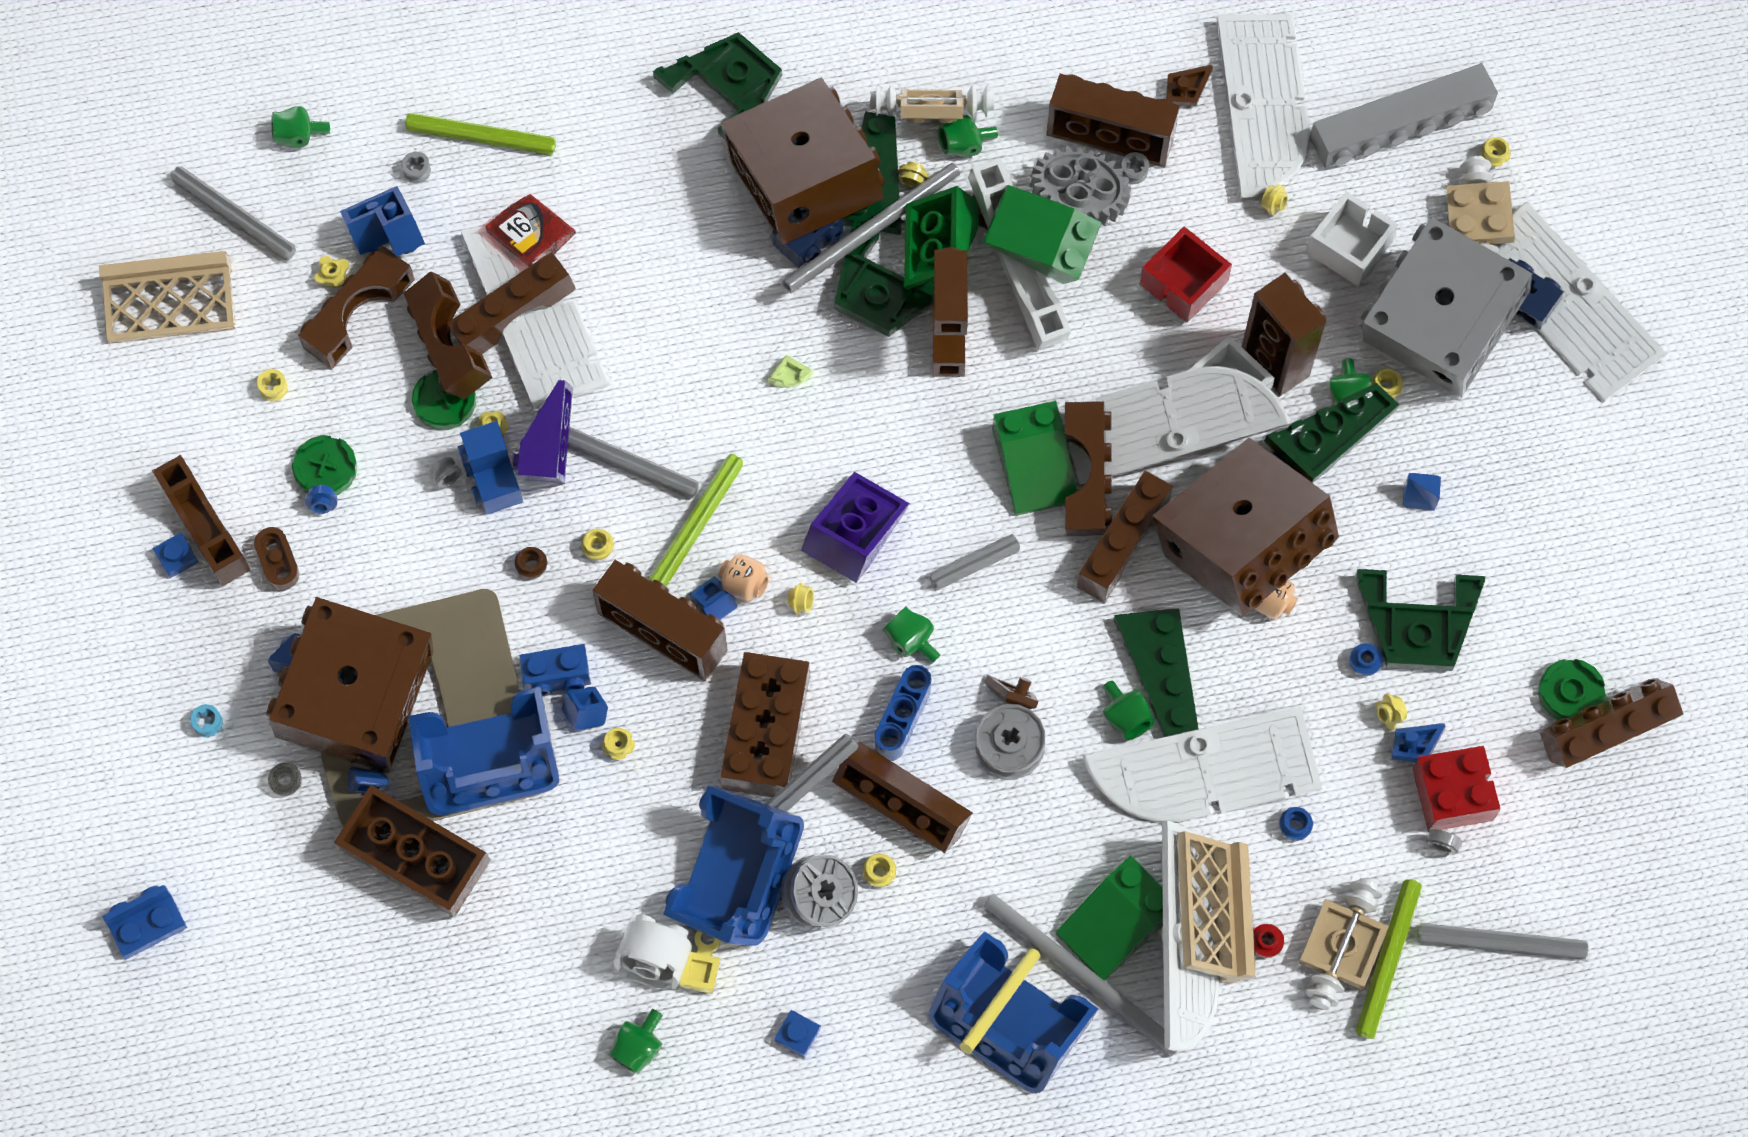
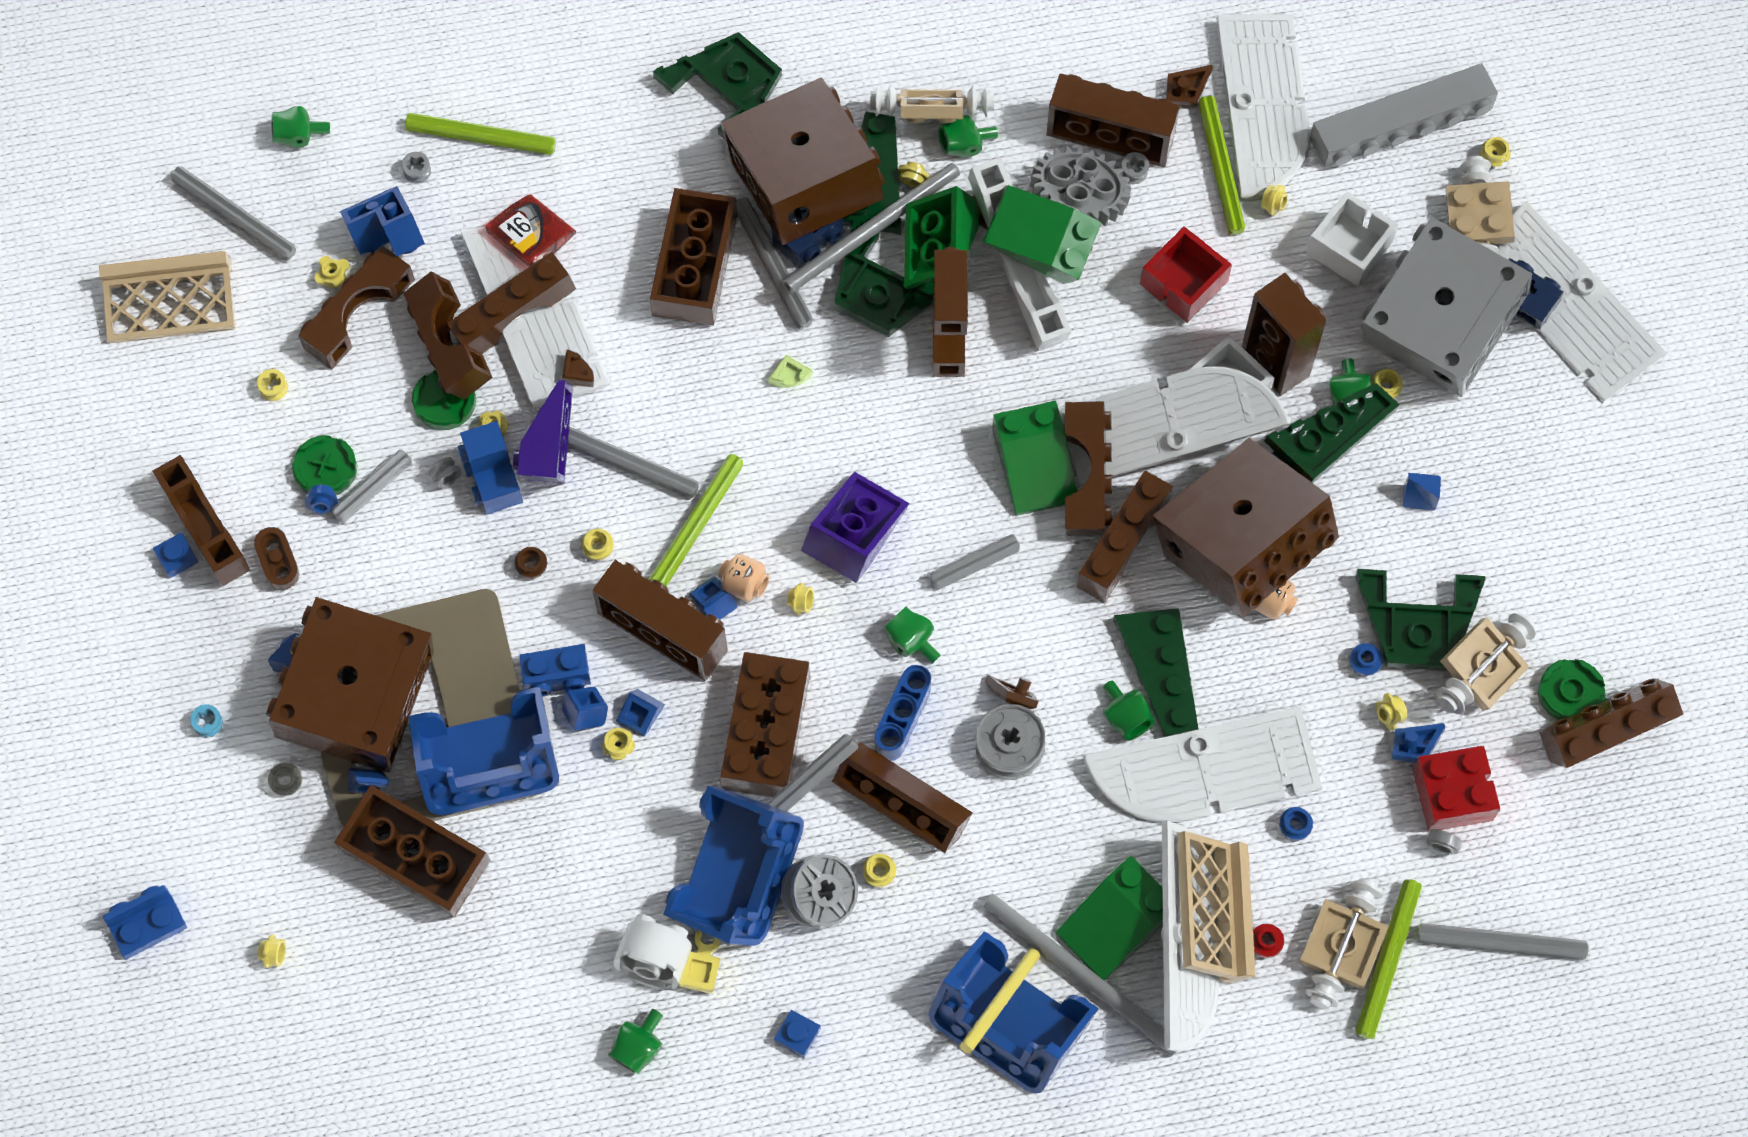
(272, 951): none -> light yellow plate
(371, 486): none -> light grey axle
(577, 370): none -> reddish brown tile
(640, 712): none -> blue slope
(694, 256): none -> reddish brown brick
(772, 262): none -> light grey axle
(1221, 165): none -> lime axle
(1485, 663): none -> tan plate

